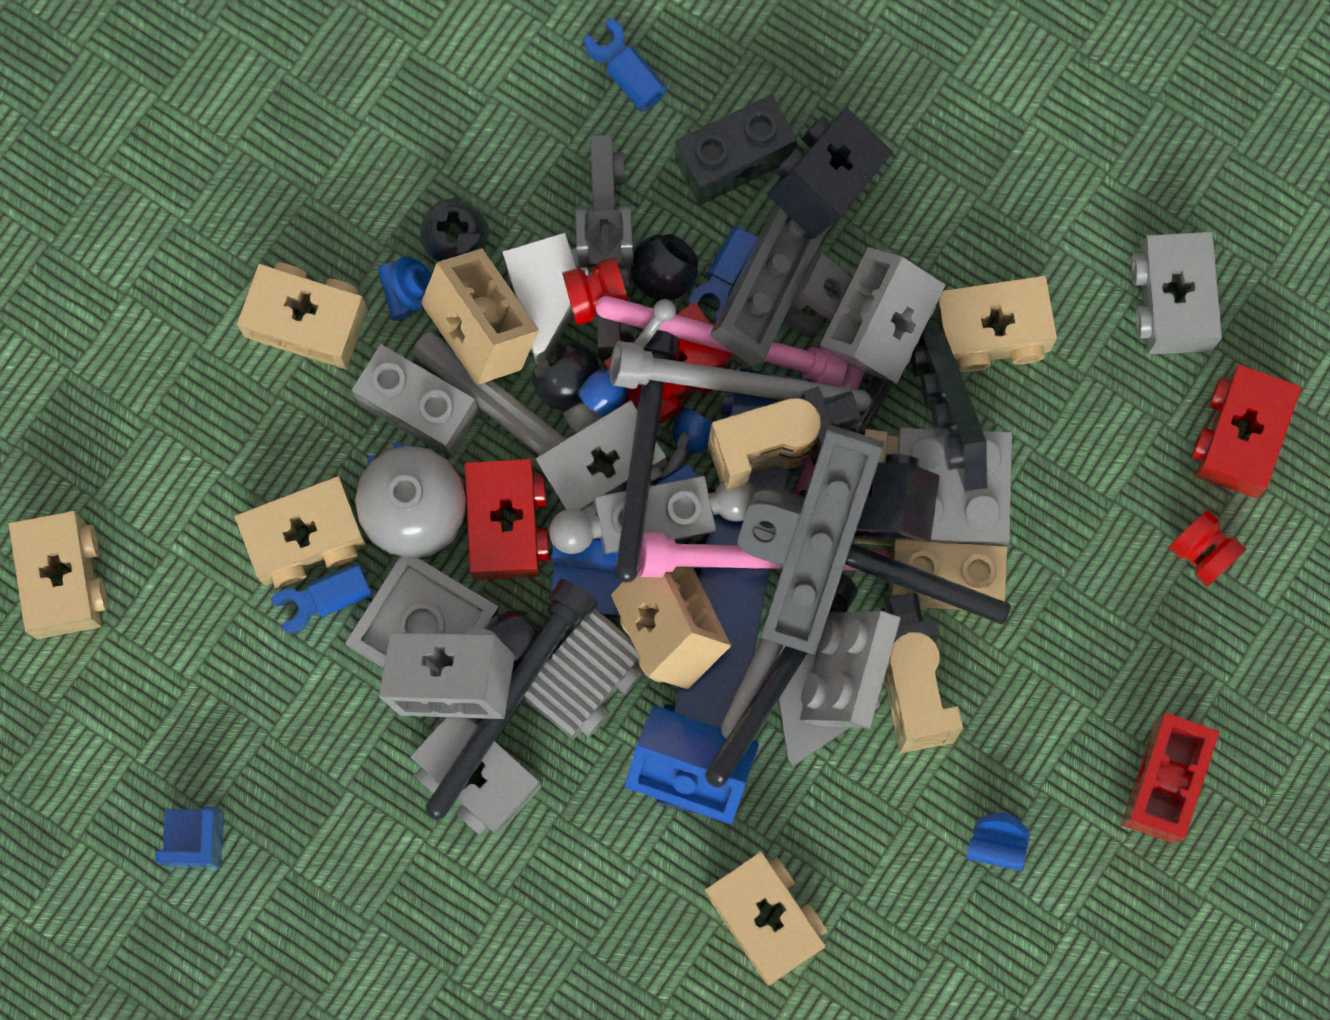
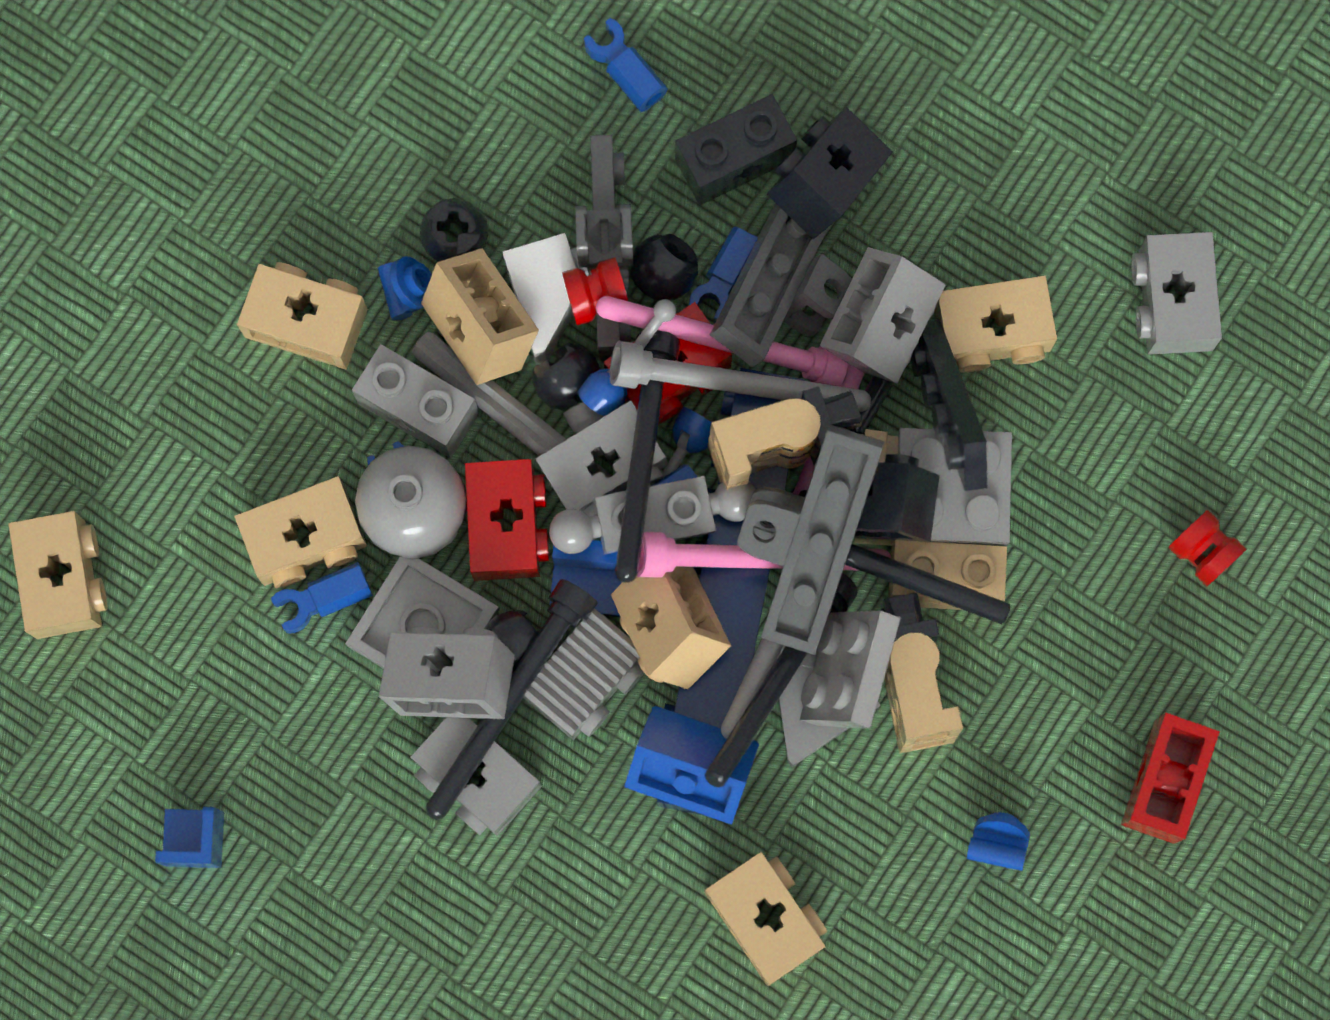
(1267, 408): red brick -> none

